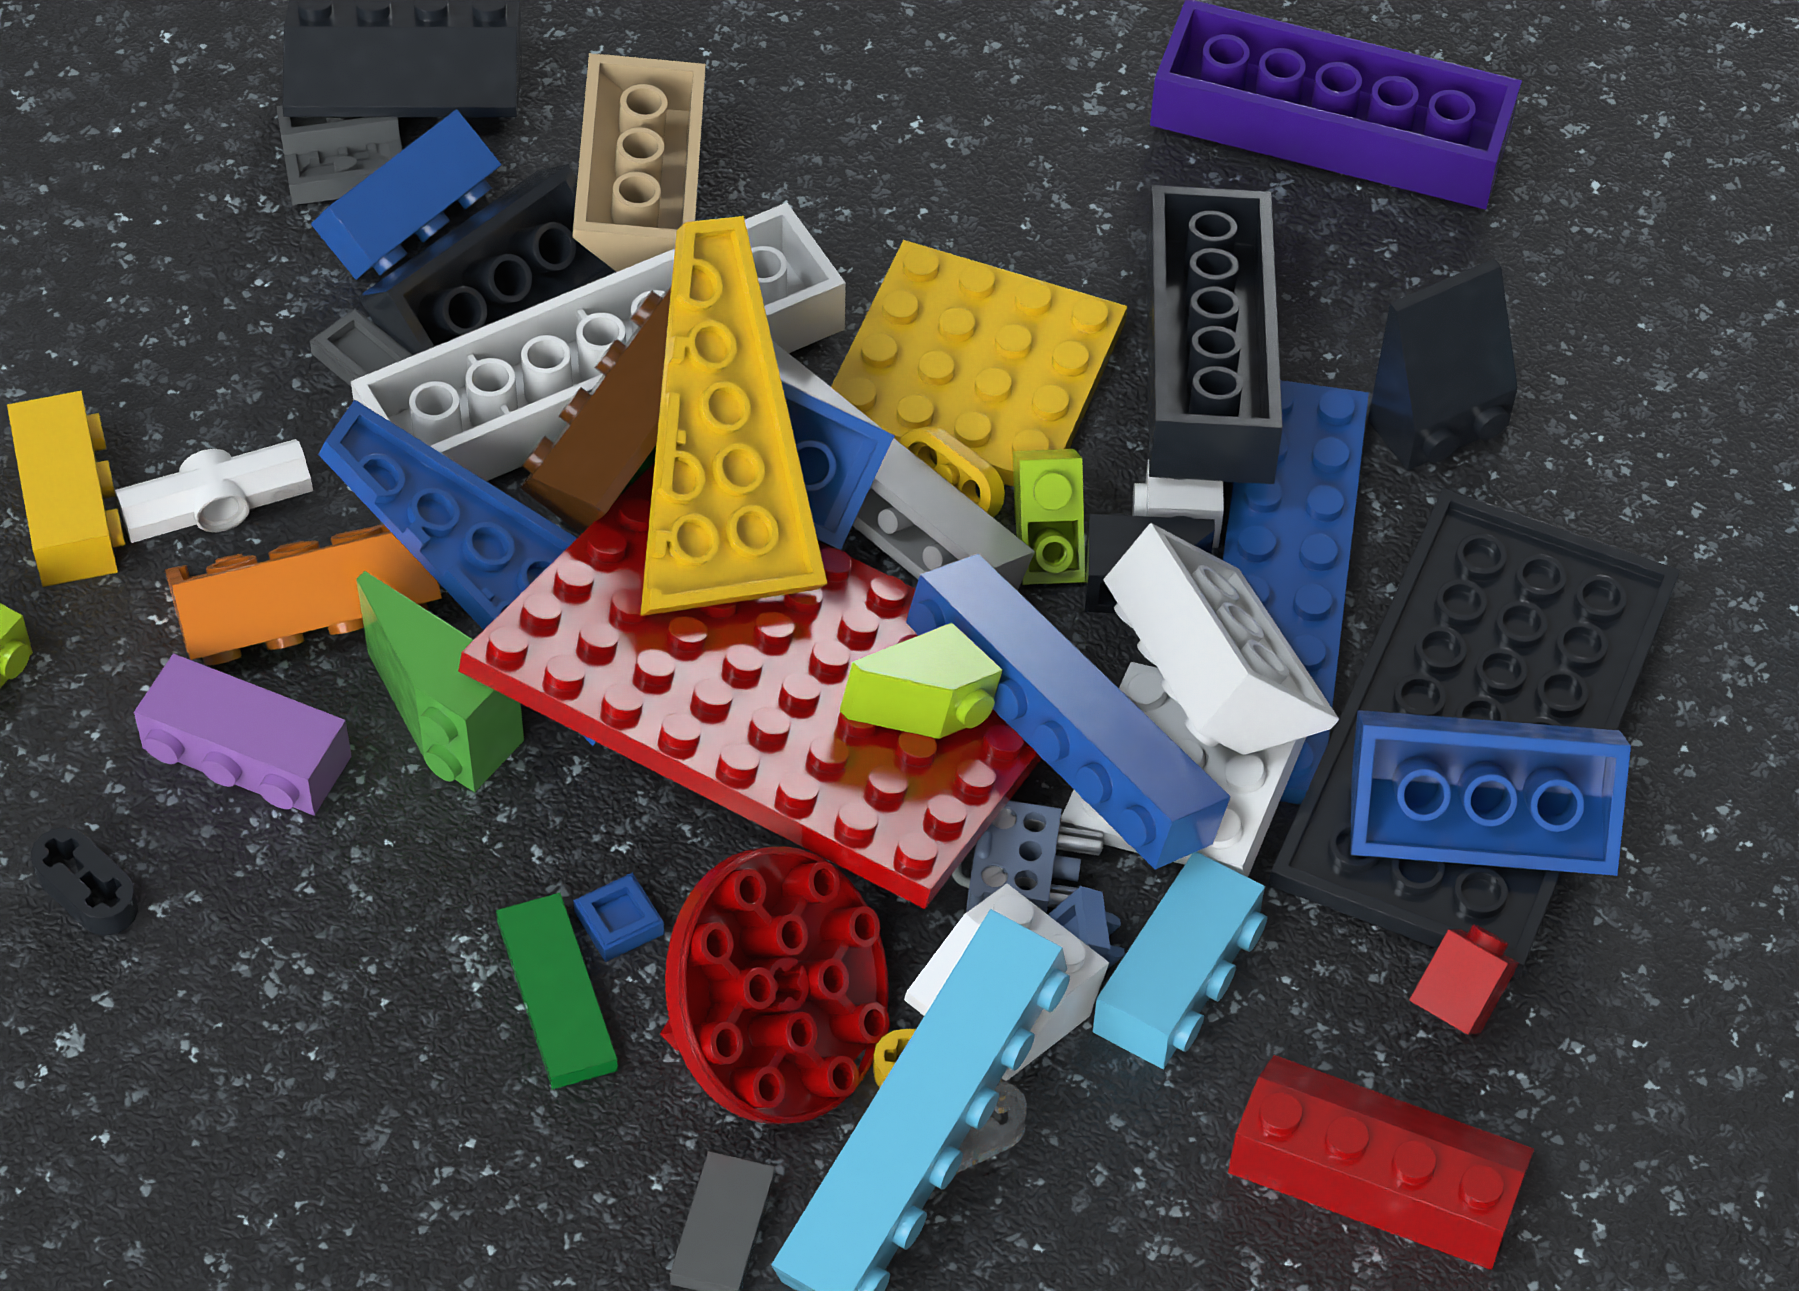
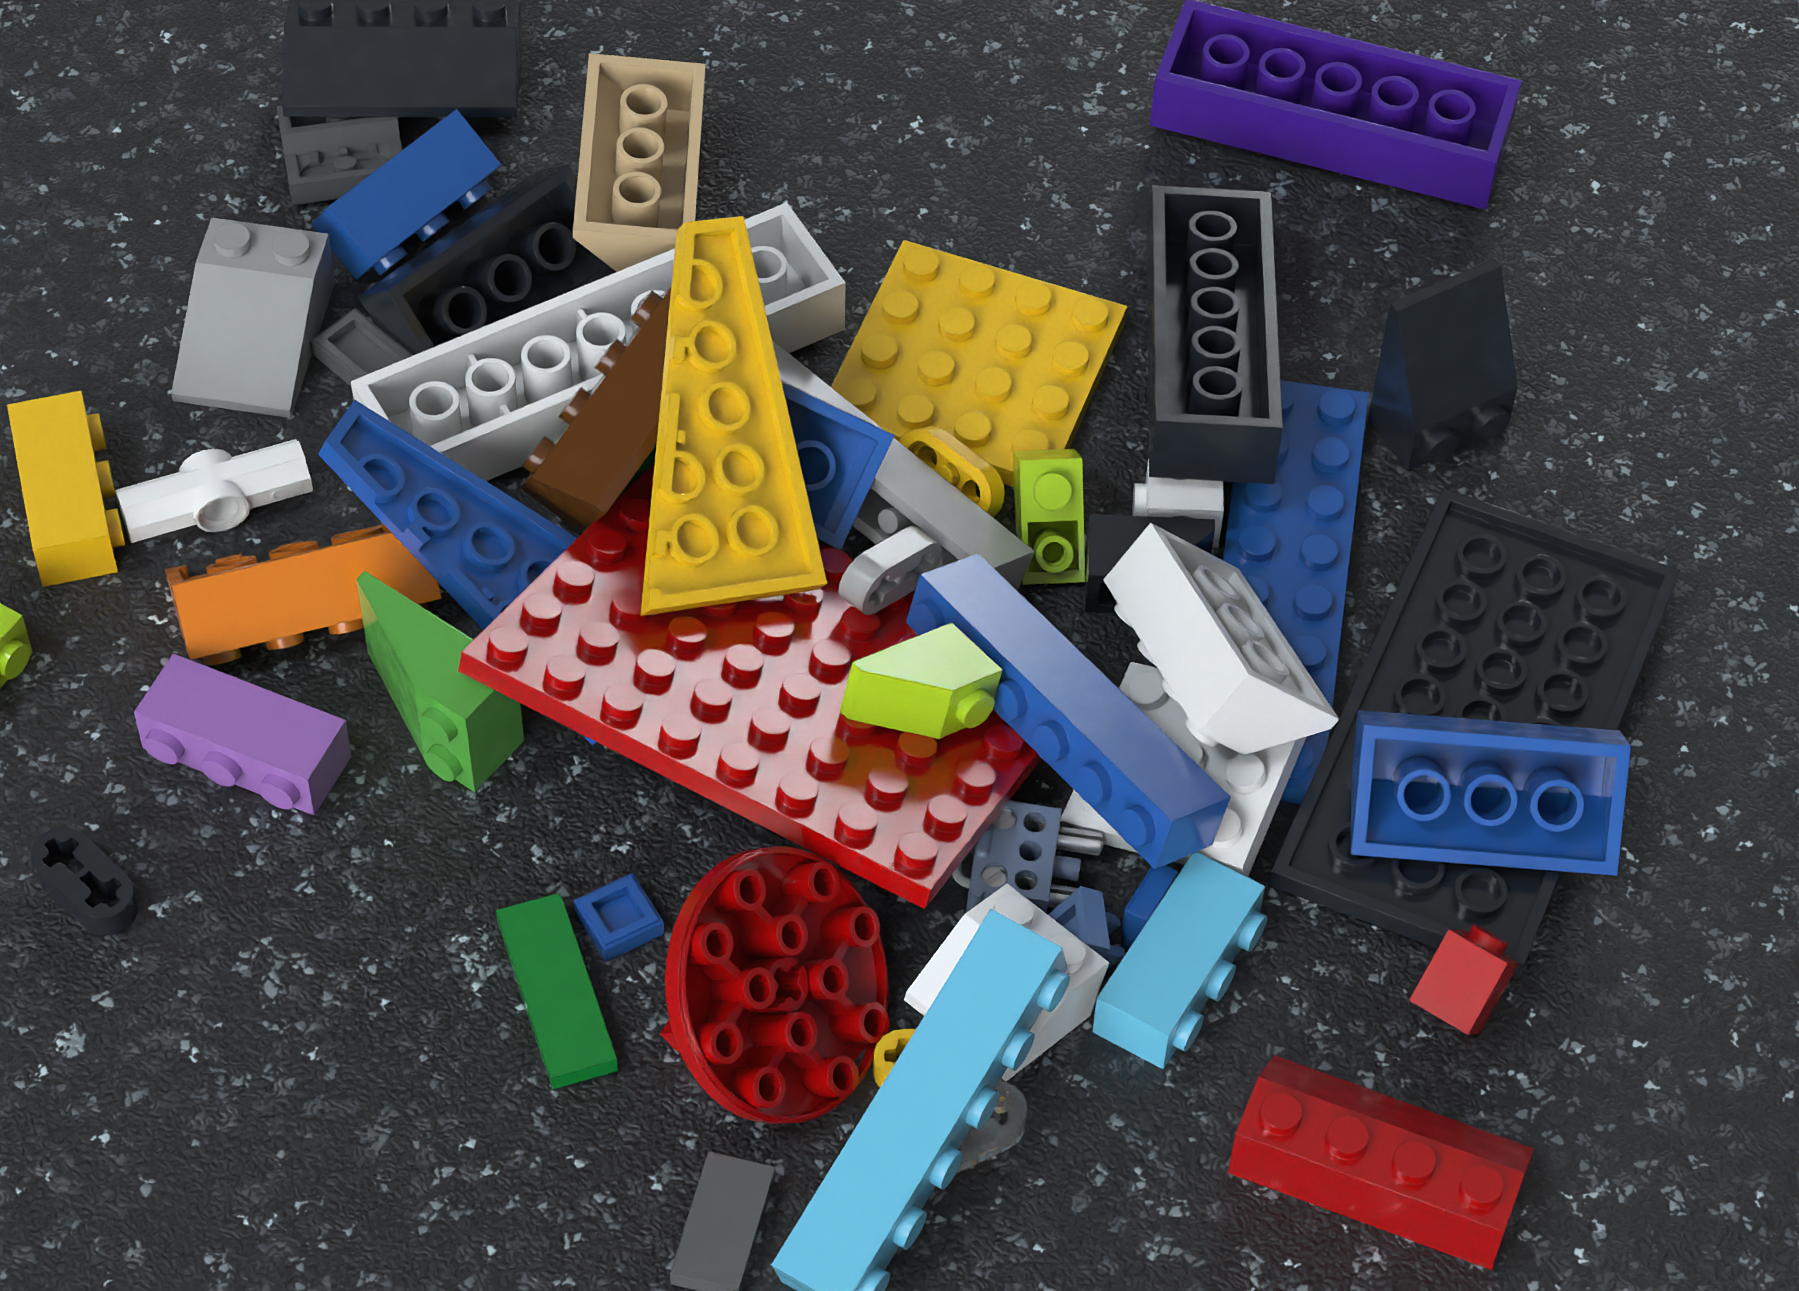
(252, 317): none -> light grey slope
(889, 570): none -> light grey beam
(1145, 901): none -> blue tile

